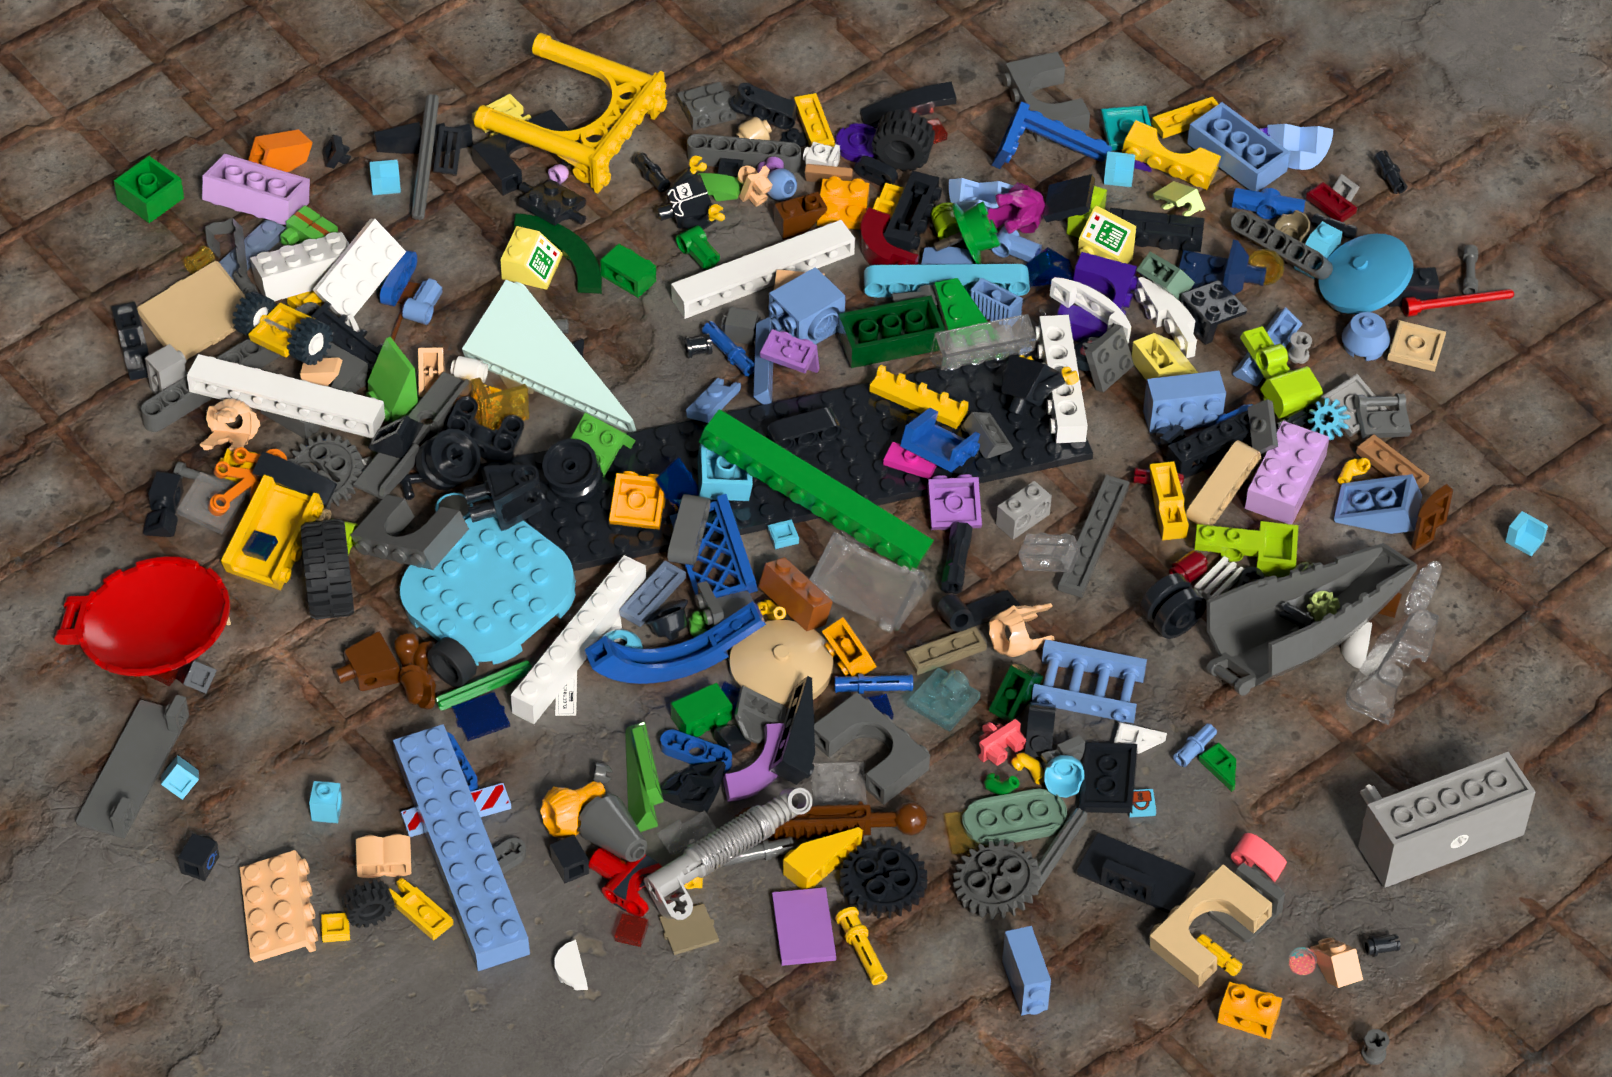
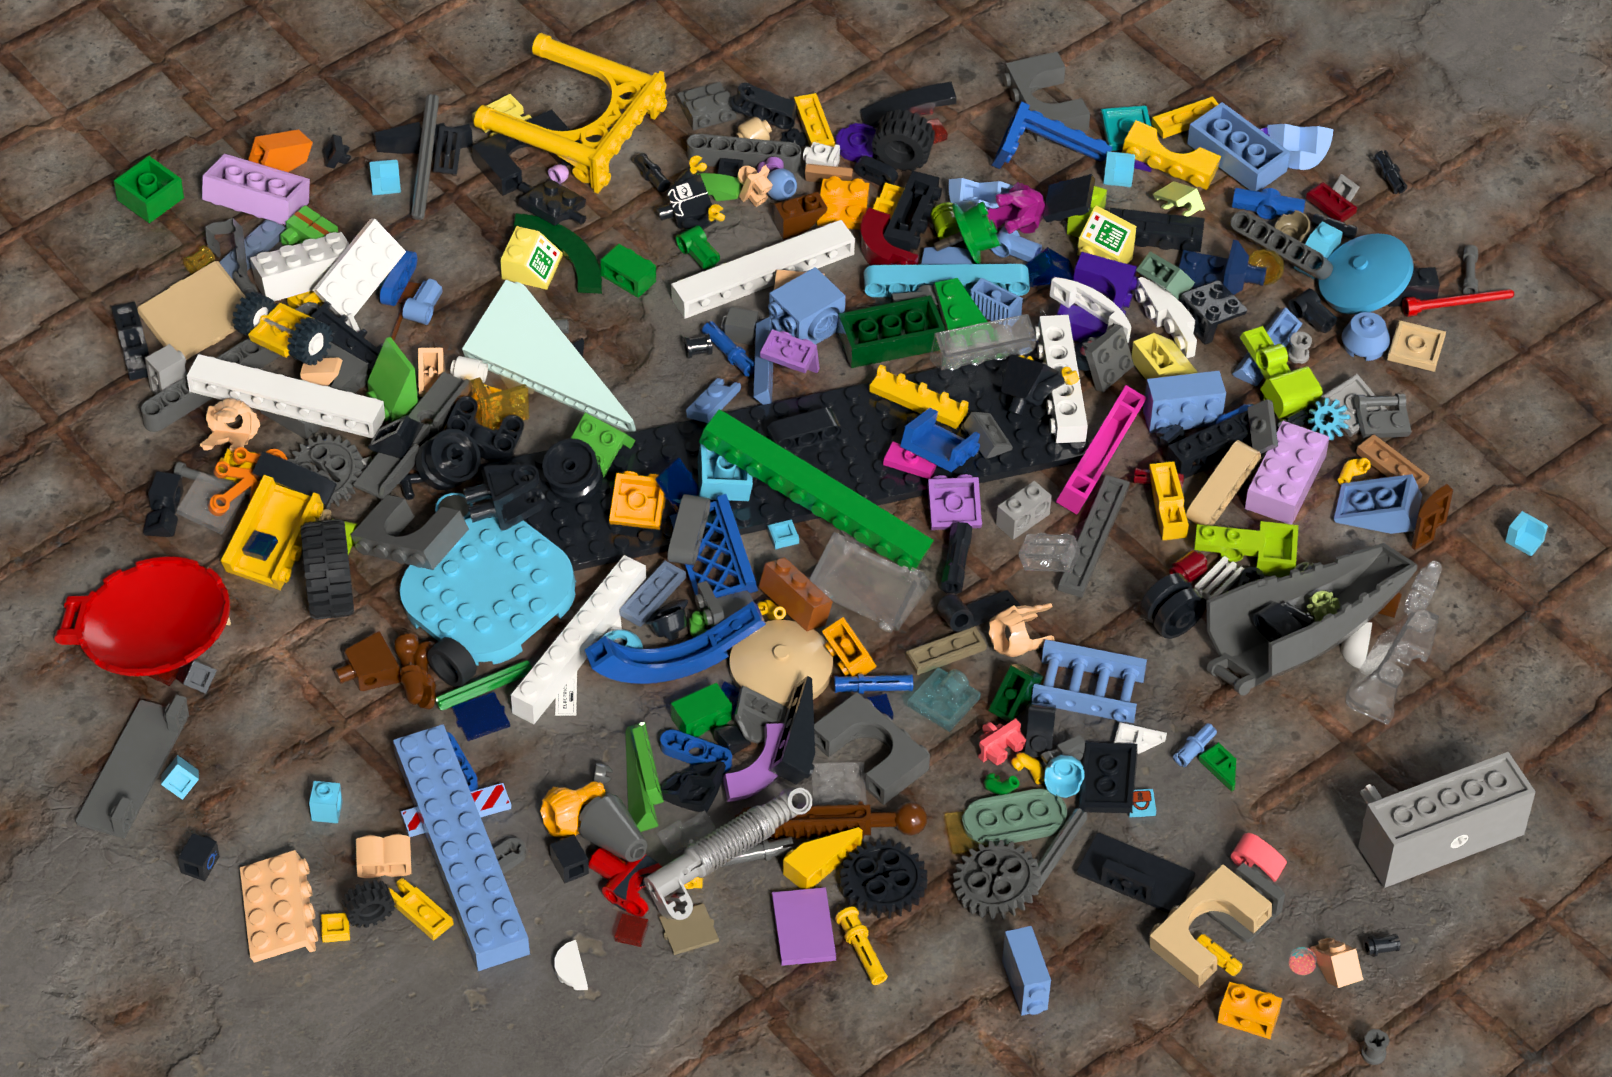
(1101, 450): none -> dark pink arch
(1275, 622): none -> black beam
(1309, 306): none -> black piece

